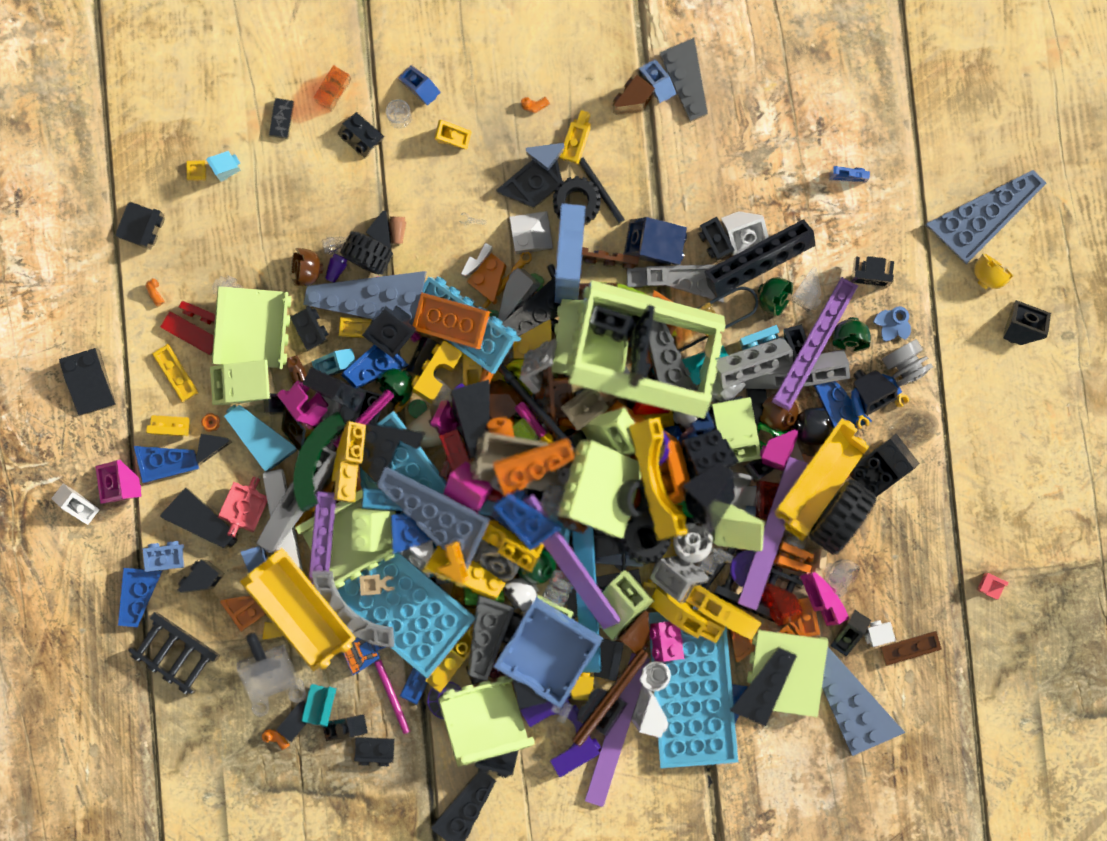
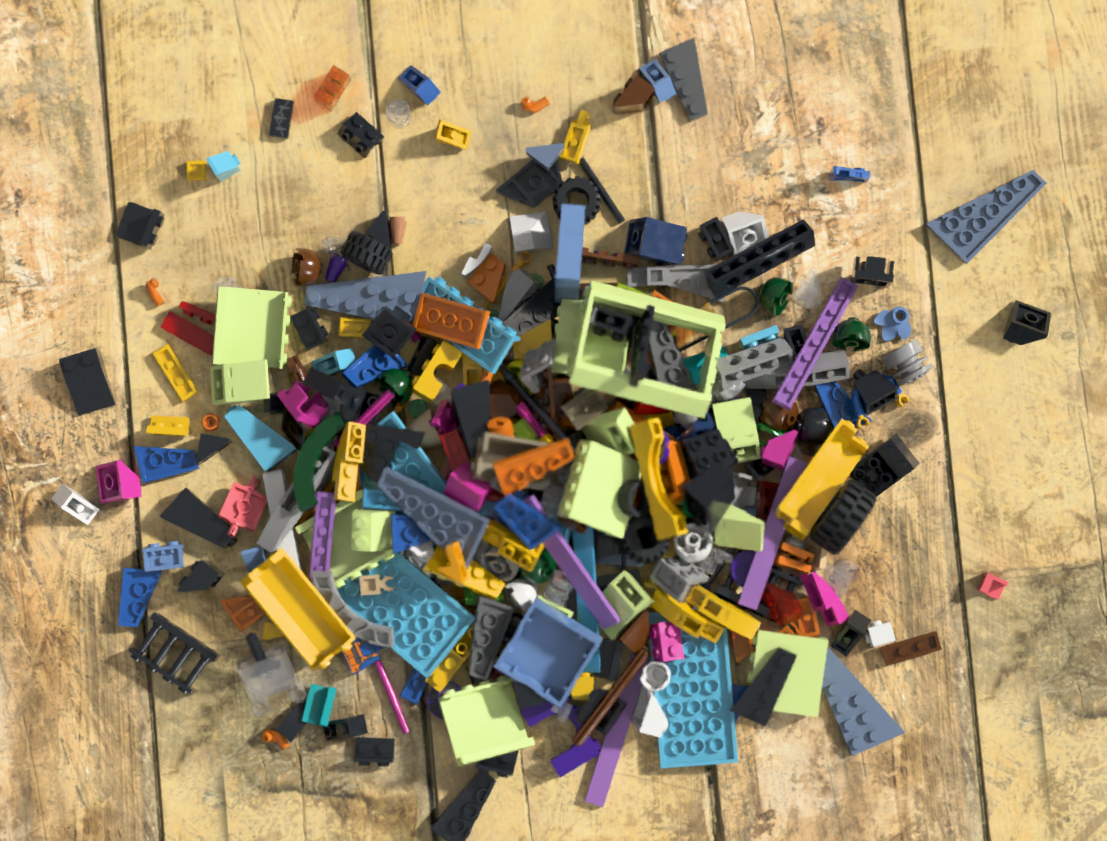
(991, 273): yellow cylinder -> none

